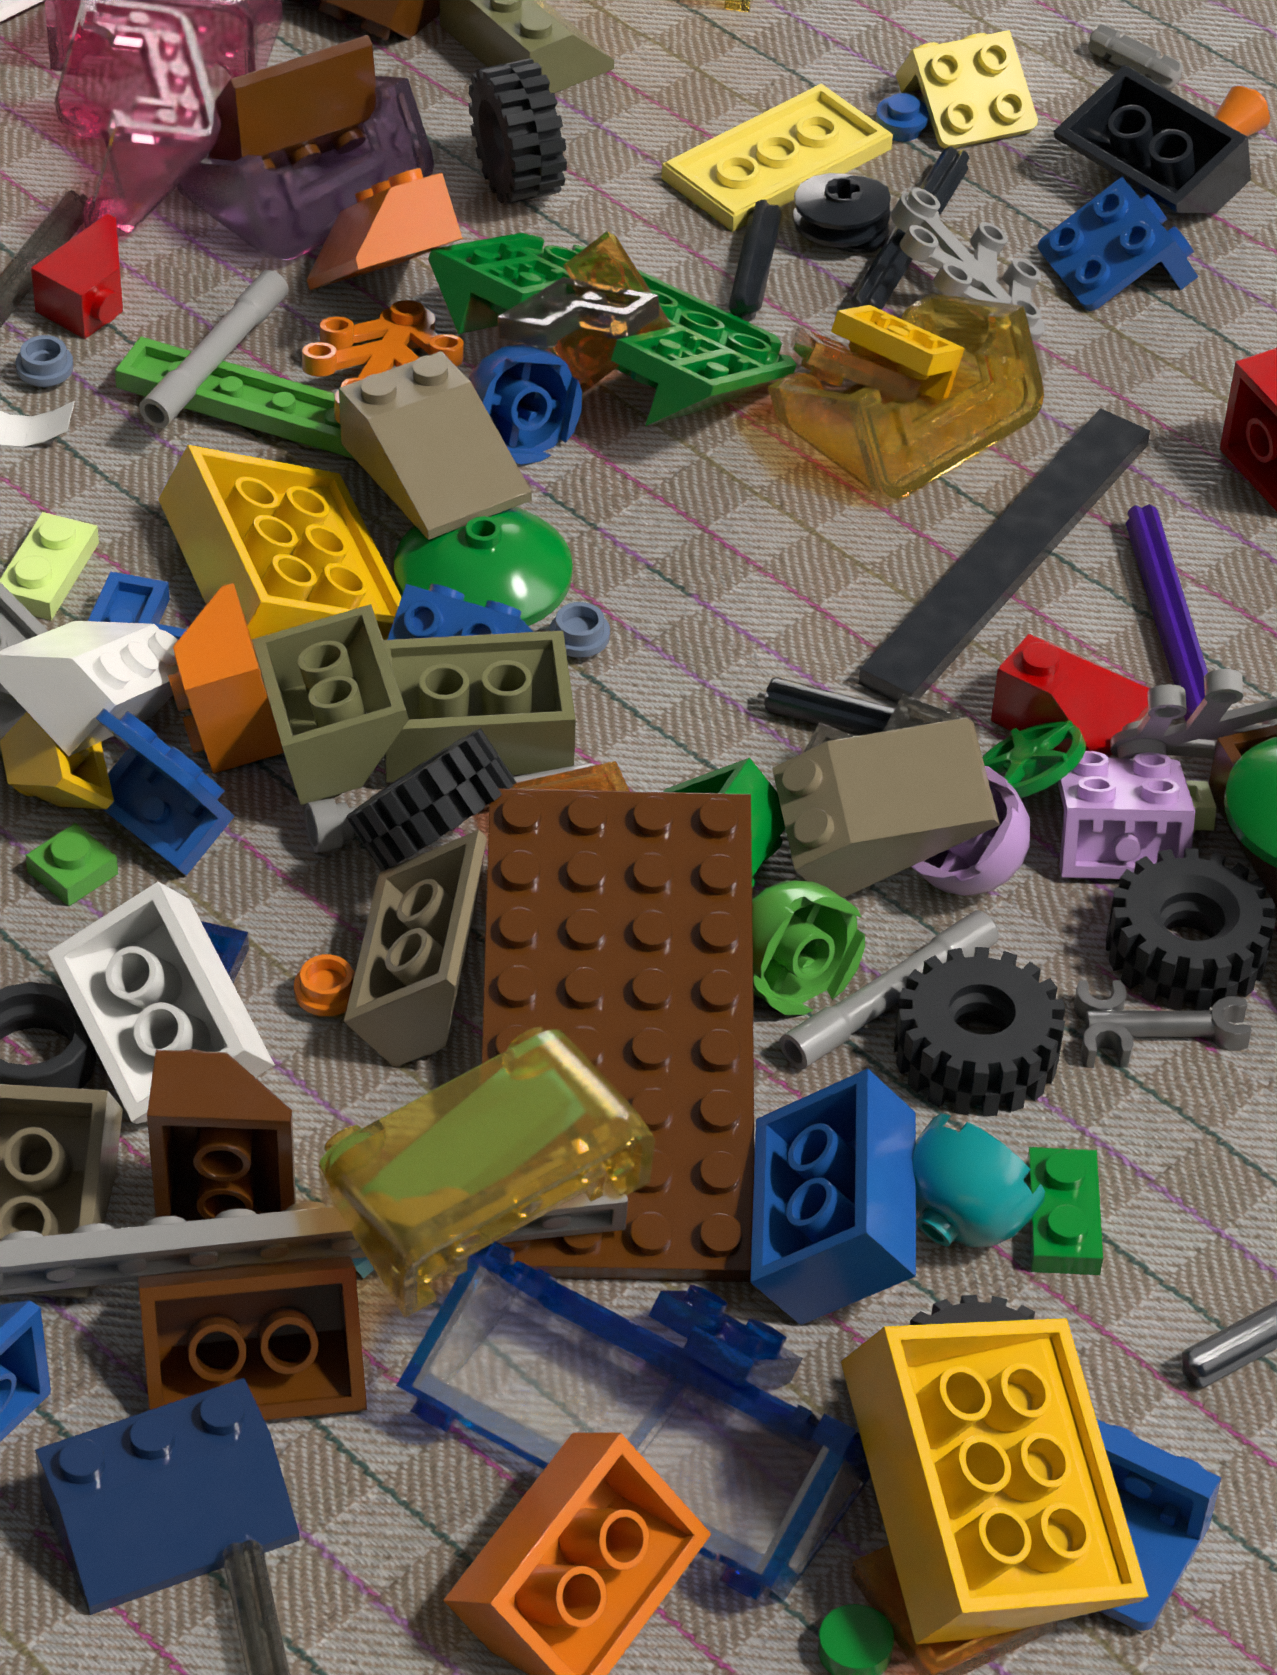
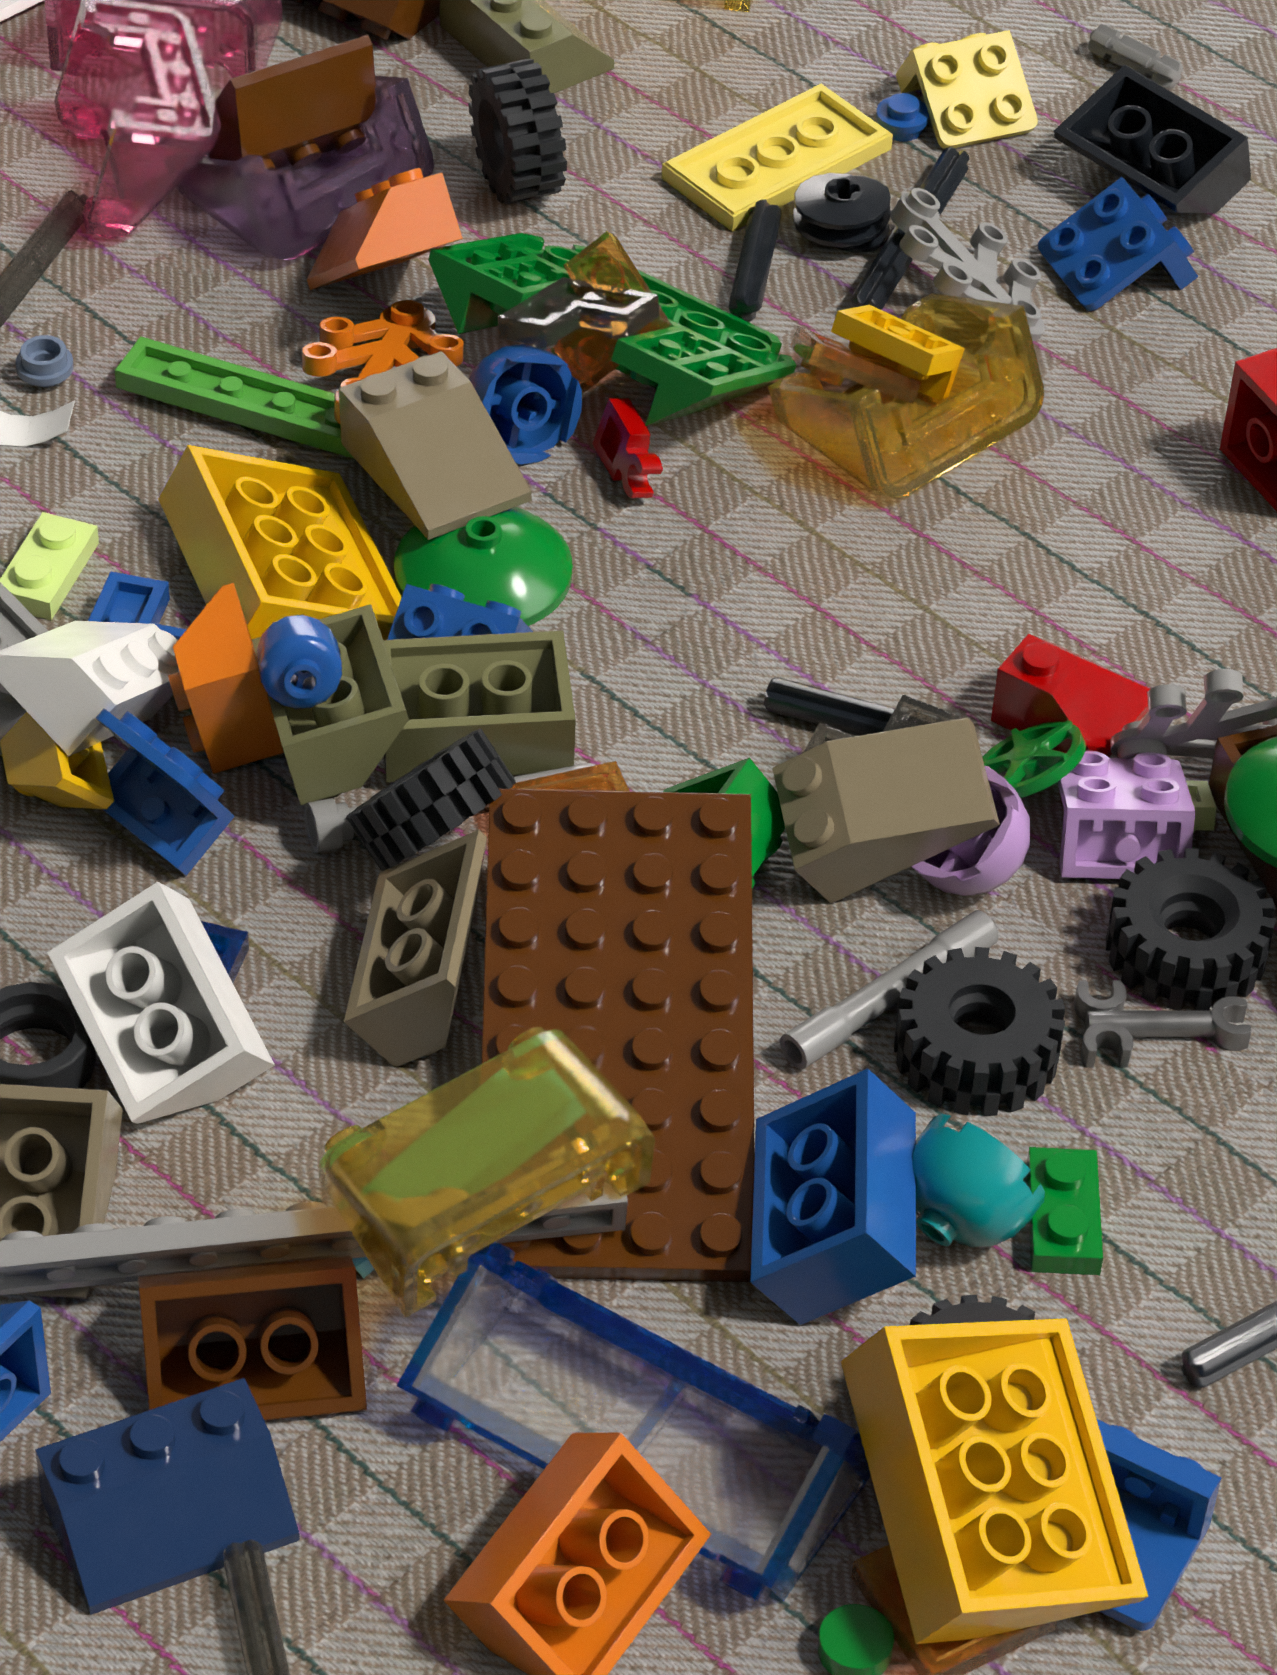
(72, 864): bright green plate -> none
(81, 280): red slope -> none
(181, 384): light grey piece -> none
(216, 1138): reddish brown slope -> none
(299, 661): none -> blue head
(324, 985): orange plate -> none
(583, 628): sand blue plate -> none
(623, 447): none -> red plate
(740, 1352): clear blue plate -> none
(803, 944): bright green cylinder -> none
(1003, 558): black tile -> none
(1168, 603): dark purple axle -> none
(1244, 110): orange cone -> none

